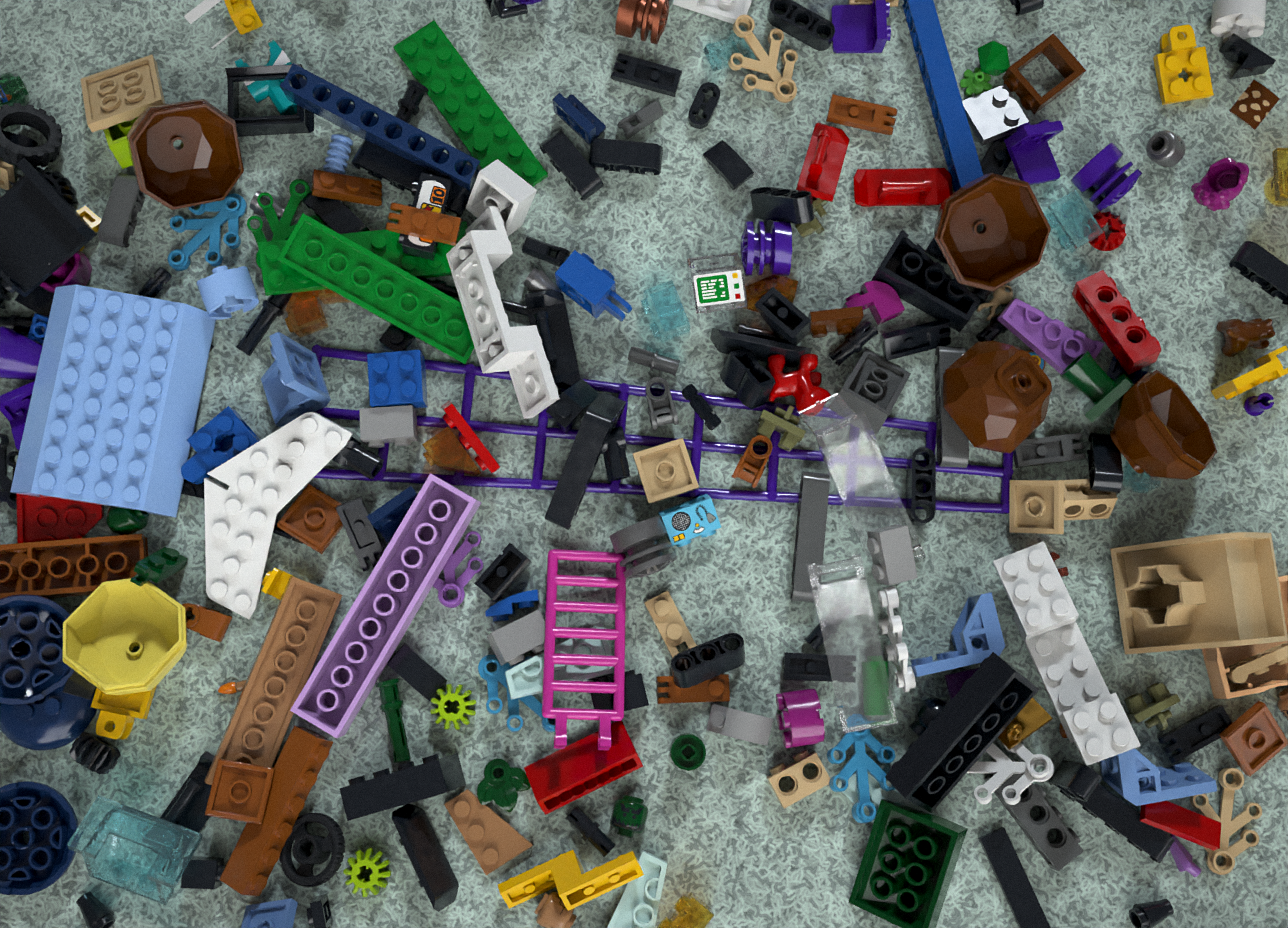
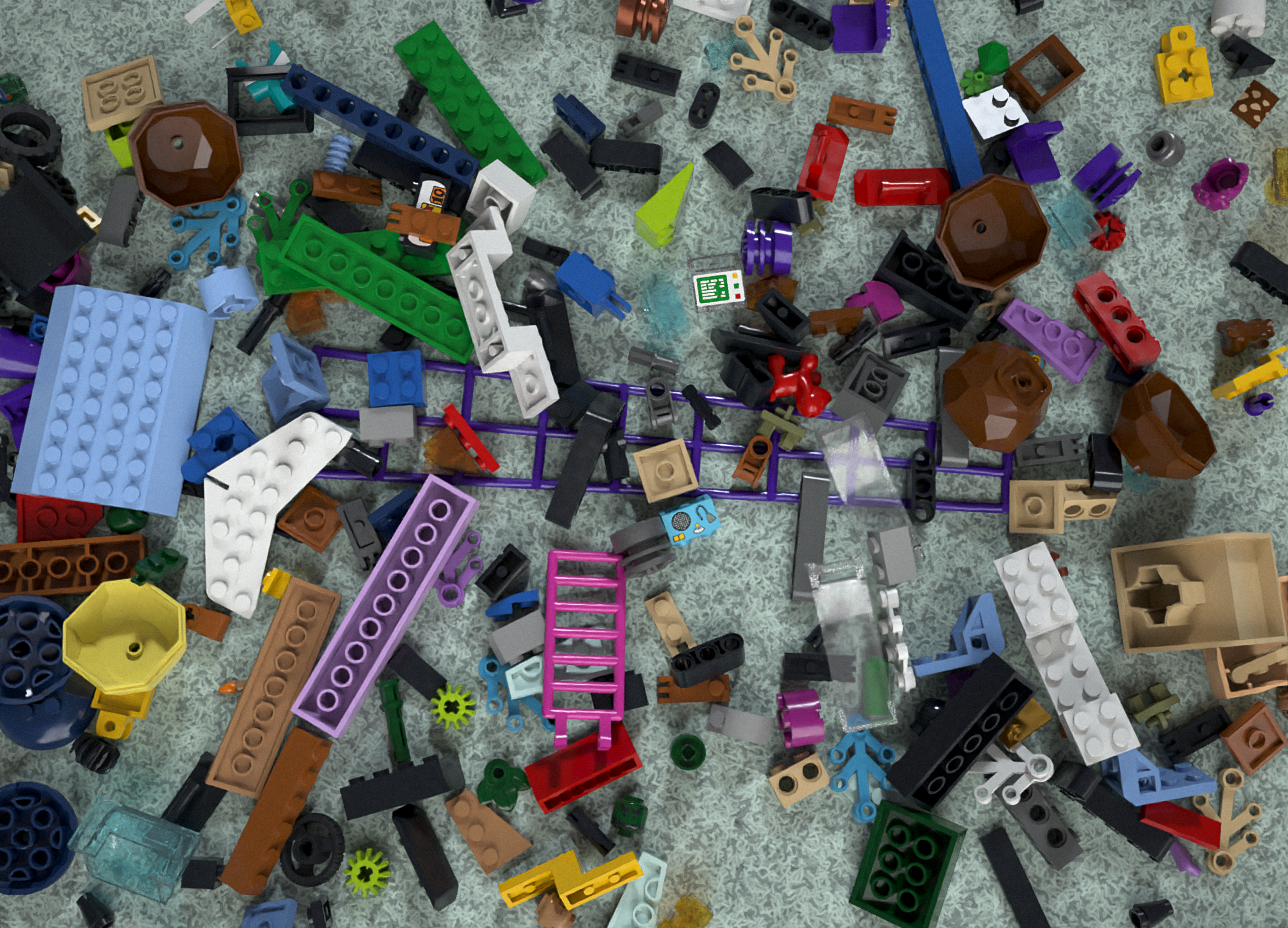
(240, 791): dark orange tile -> none
(661, 213): none -> lime slope
(827, 415): clear piece -> none
(1095, 384): dark green plant -> none

